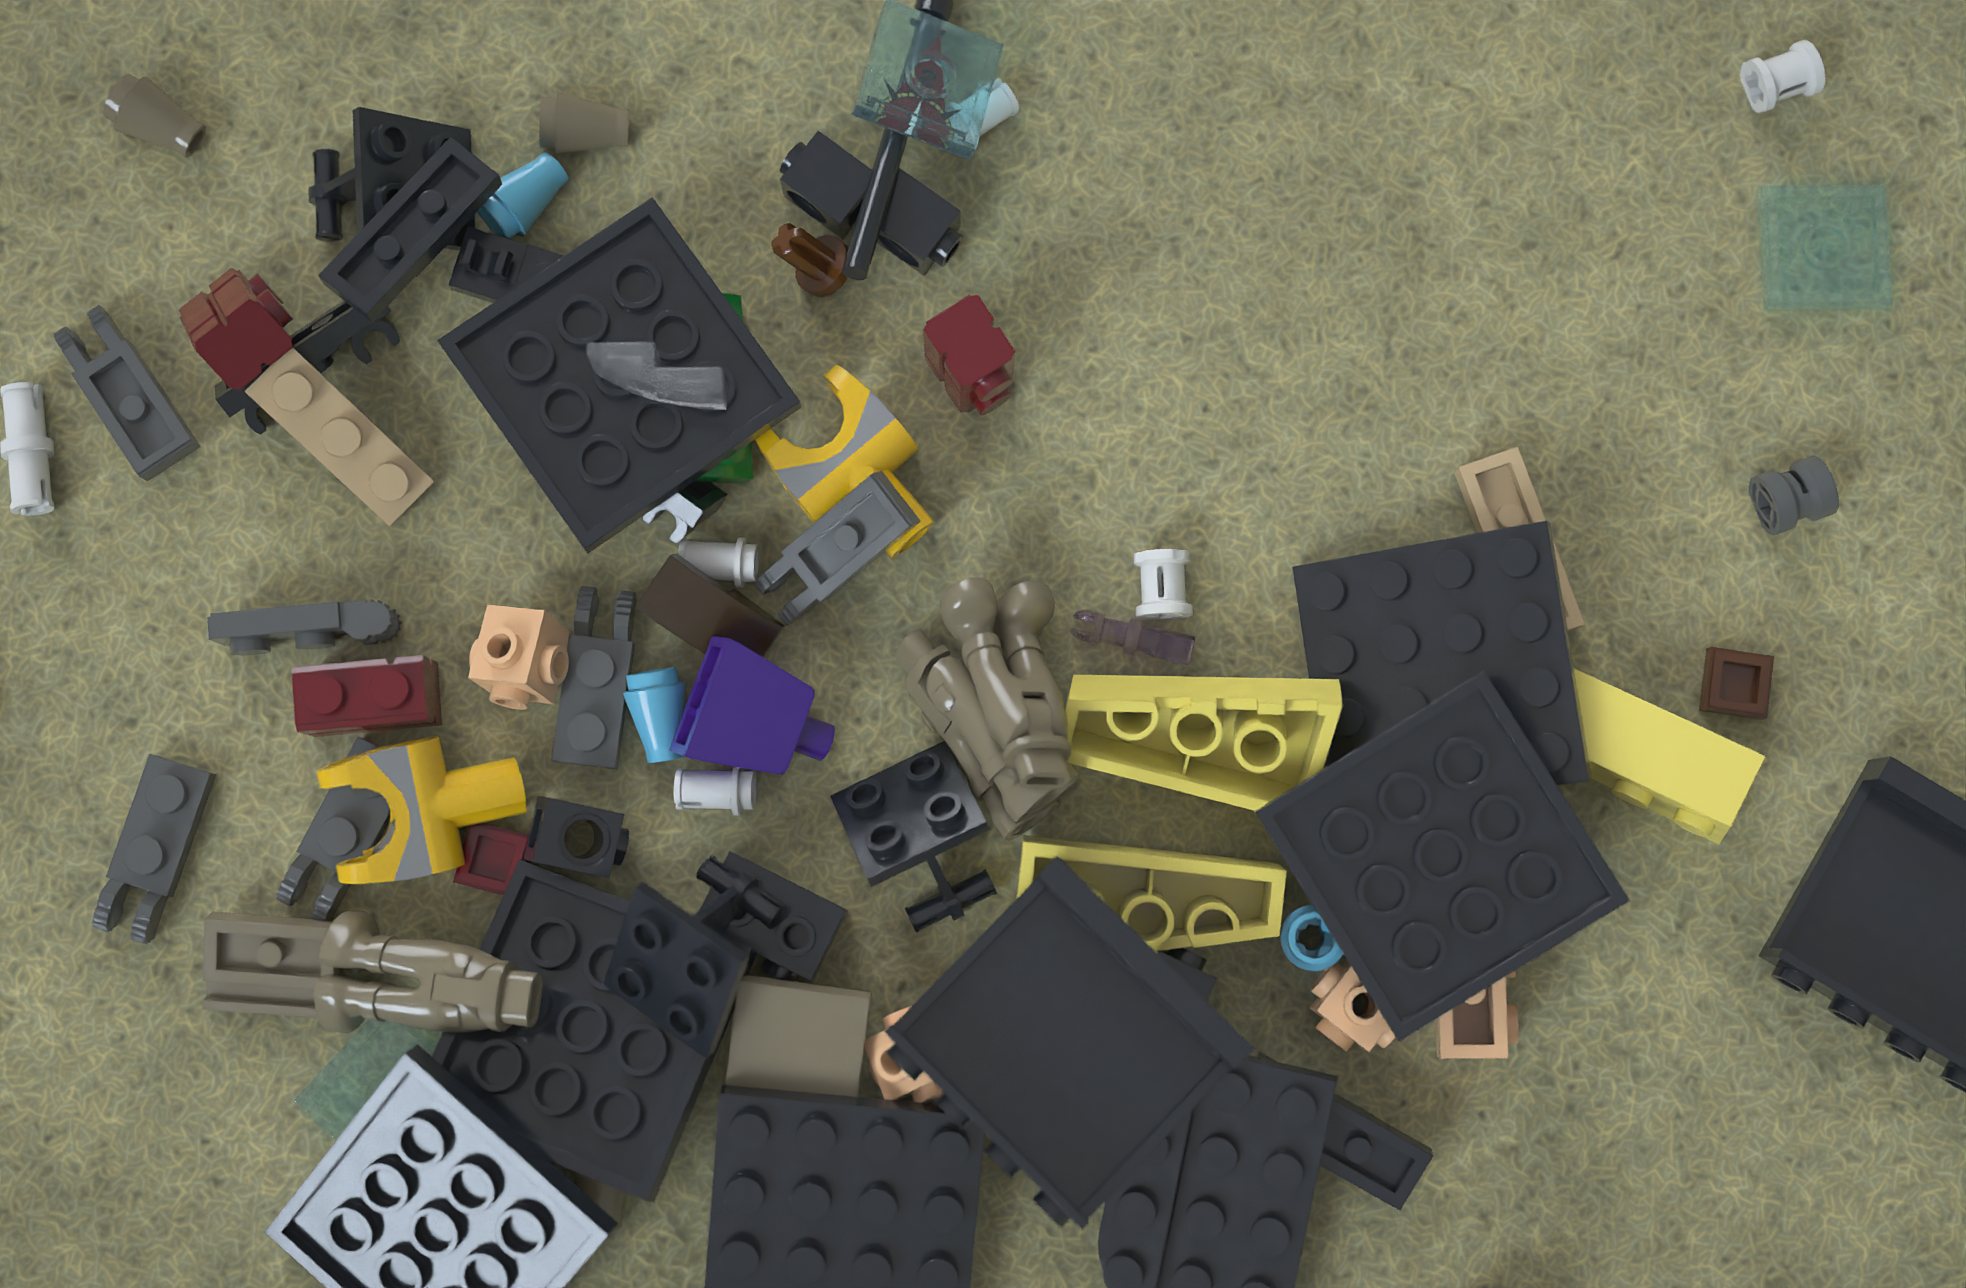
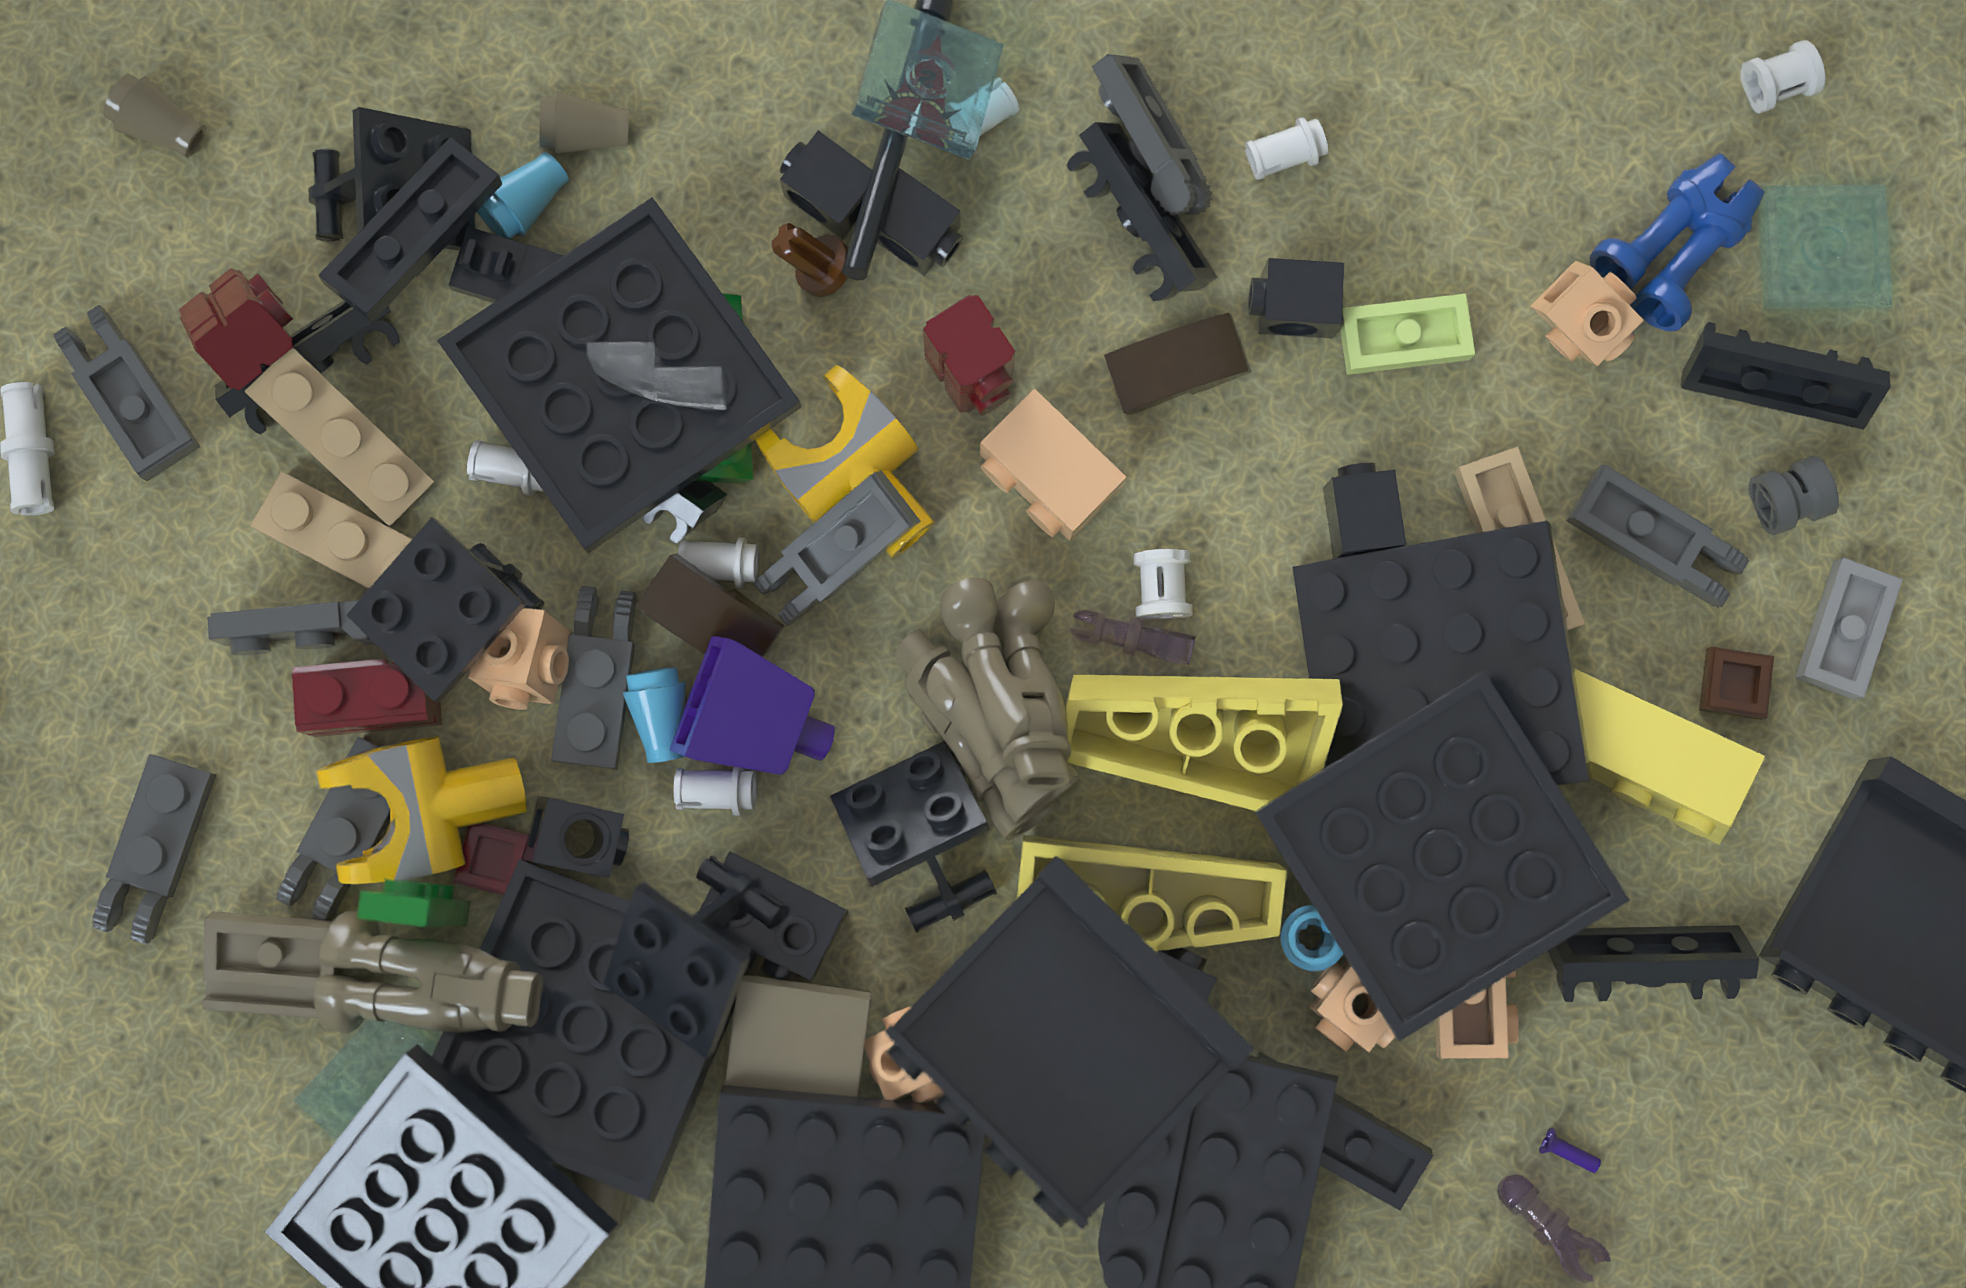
(328, 530): none -> tan plate
(414, 904): none -> green plate
(441, 607): none -> black plate
(500, 466): none -> white pin
(1050, 467): none -> light nougat brick
(1140, 213): none -> black plate
(1154, 135): none -> dark grey hinge
(1177, 363): none -> dark brown slope
(1287, 148): none -> white pin
(1298, 298): none -> black brick
(1363, 510): none -> black brick
(1406, 334): none -> yellowish green plate
(1551, 1226): none -> piece
(1569, 1152): none -> dark purple piece
(1588, 314): none -> light nougat brick
(1653, 534): none -> dark grey hinge
(1655, 958): none -> black plate
(1713, 226): none -> blue piece
(1785, 378): none -> black plate
(1848, 628): none -> light grey plate

